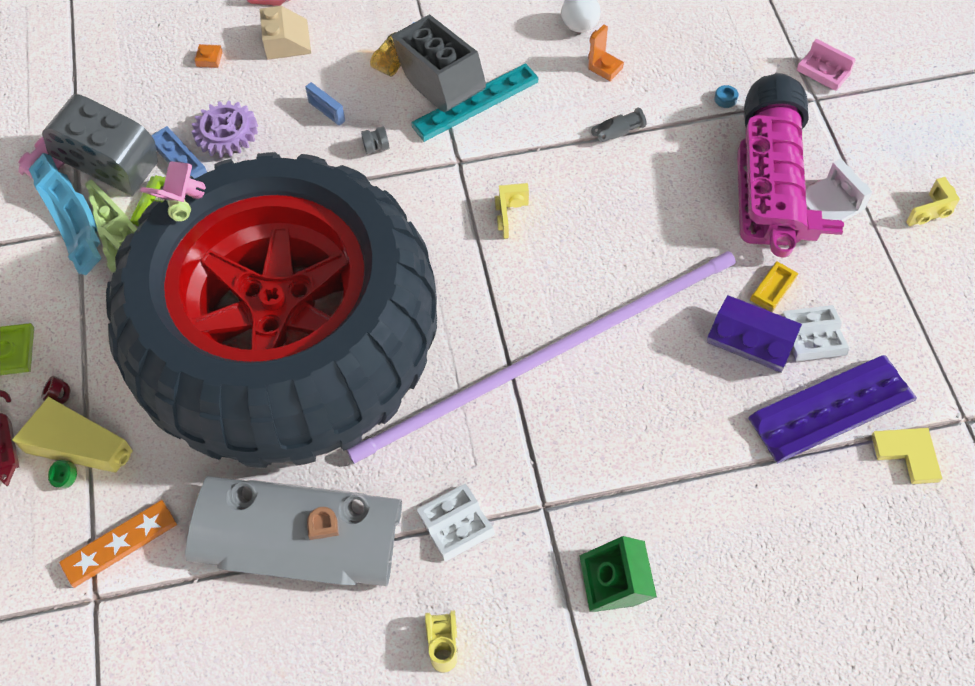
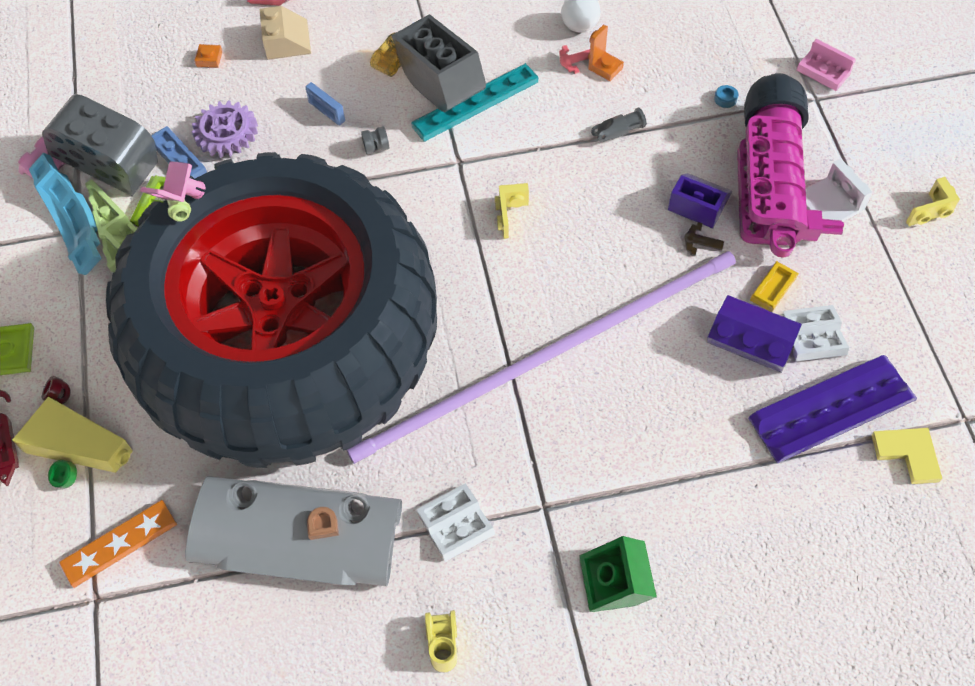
(567, 60): none -> coral piece
(690, 238): none -> dark brown piece
(698, 199): none -> dark purple slope

